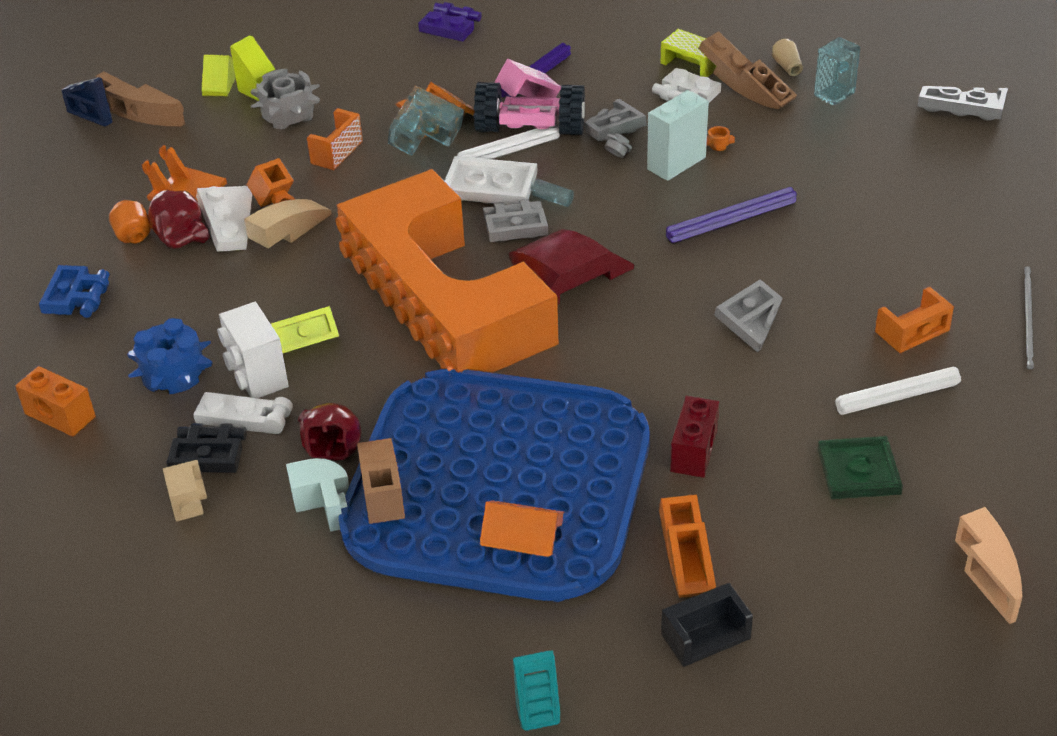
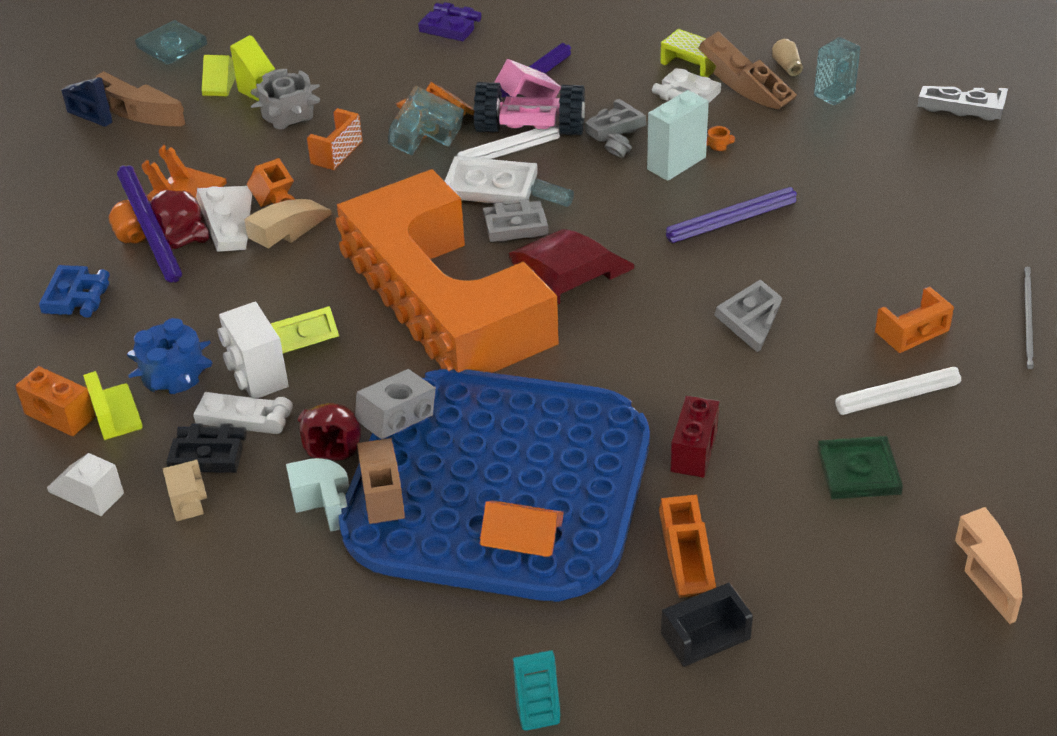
(89, 484): none -> white slope
(113, 407): none -> neon yellow panel
(149, 224): none -> dark purple axle
(171, 42): none -> clear light blue plate
(394, 403): none -> light grey brick

